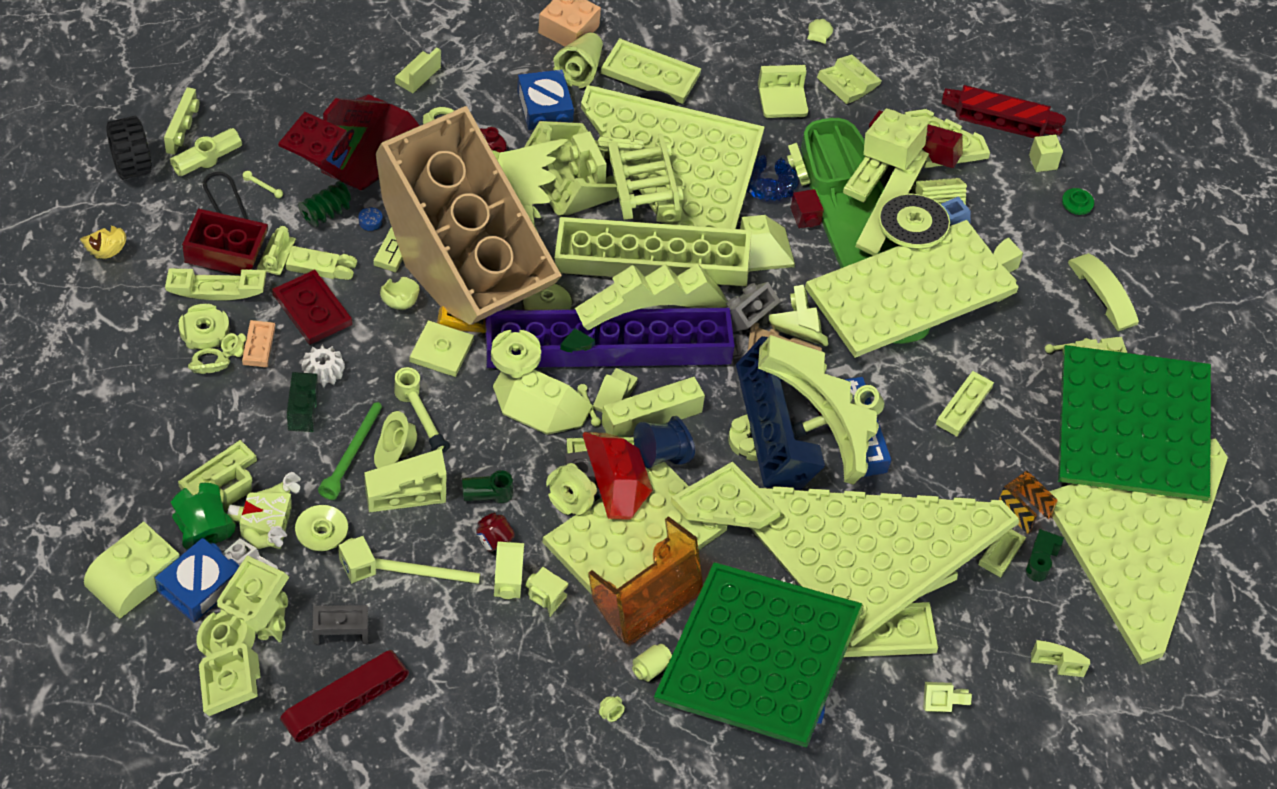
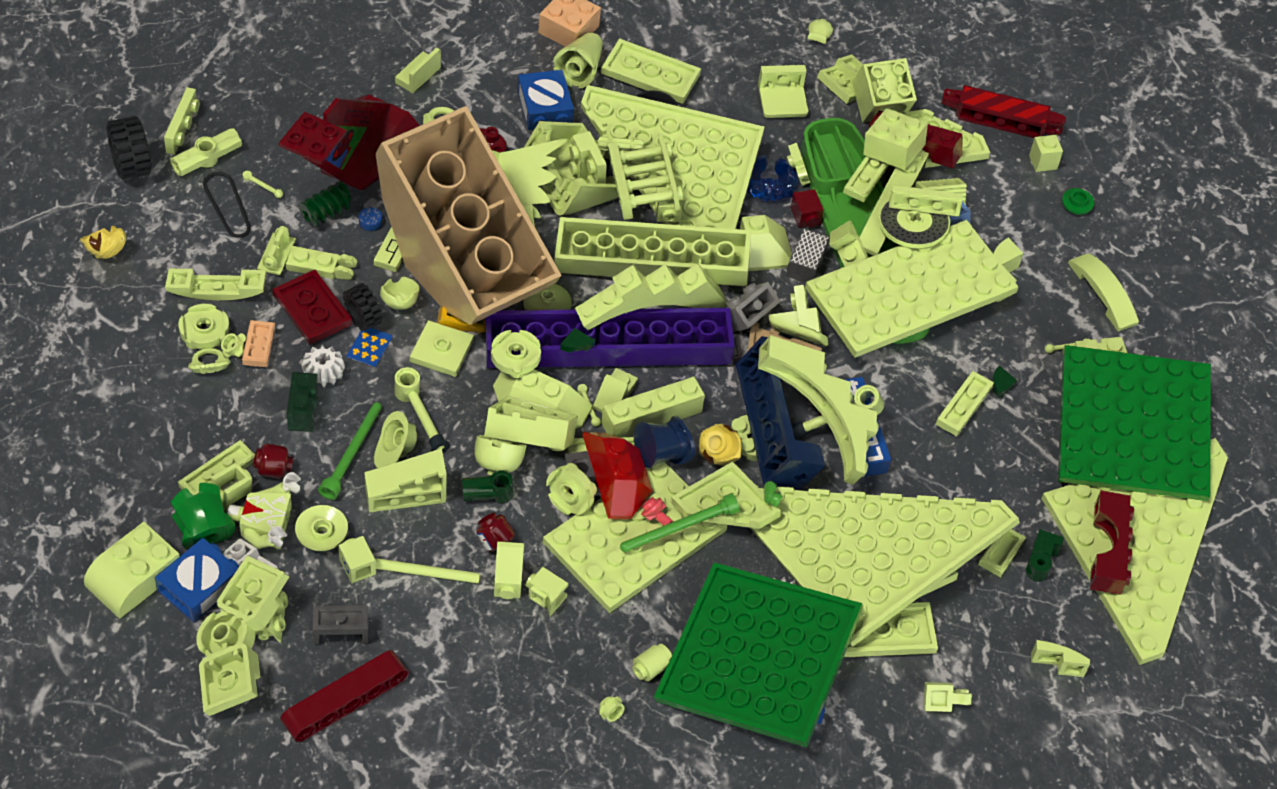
(223, 242): dark red brick -> none
(272, 461): none -> dark red head
(362, 306): none -> black tyre
(369, 346): none -> blue sticker
(498, 454): none -> yellowish green cylinder
(530, 424): none -> yellowish green wedge
(653, 509): none -> coral plate
(654, 592): clear orange windscreen -> none
(720, 445): none -> light yellow hair
(727, 505): none -> bright green piece
(770, 494): none -> bright green arm
(807, 256): none -> flat silver panel
(848, 244): none -> yellowish green slope
(882, 87): none -> yellowish green brick
(925, 200): none -> yellowish green tile
(1002, 381): none -> dark green tile
(1034, 493): clear orange piece -> none
(1110, 568): none -> dark red arch

